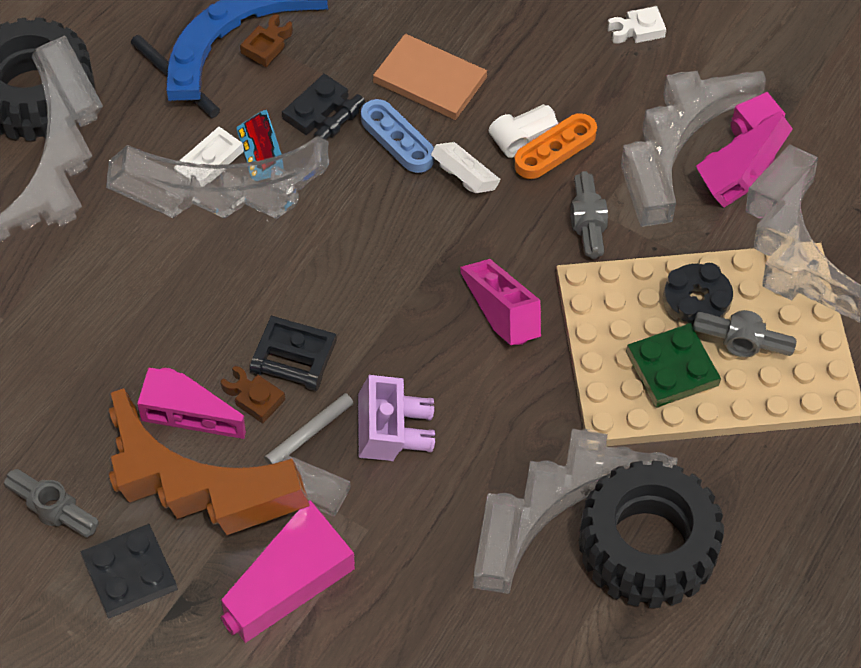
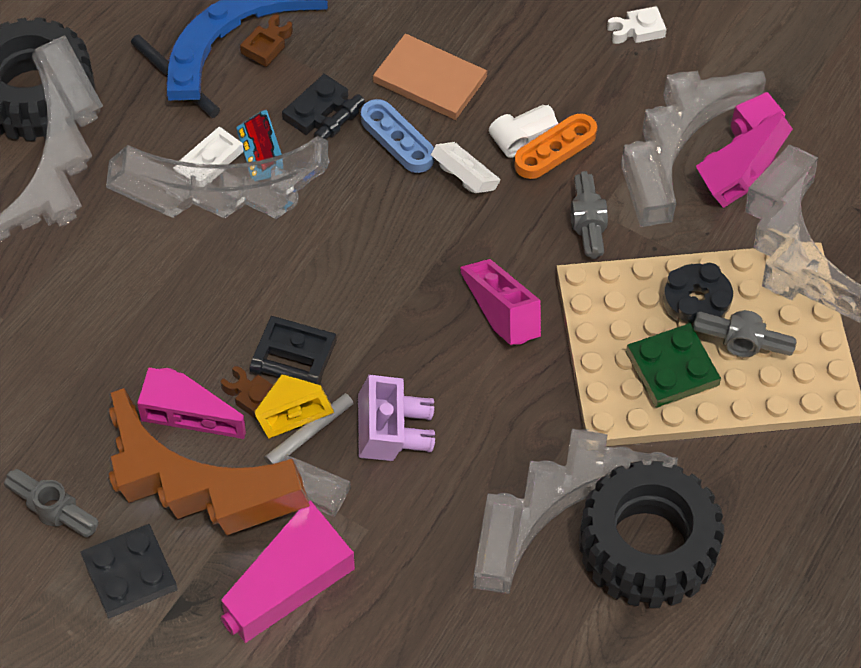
(291, 405): none -> yellow slope

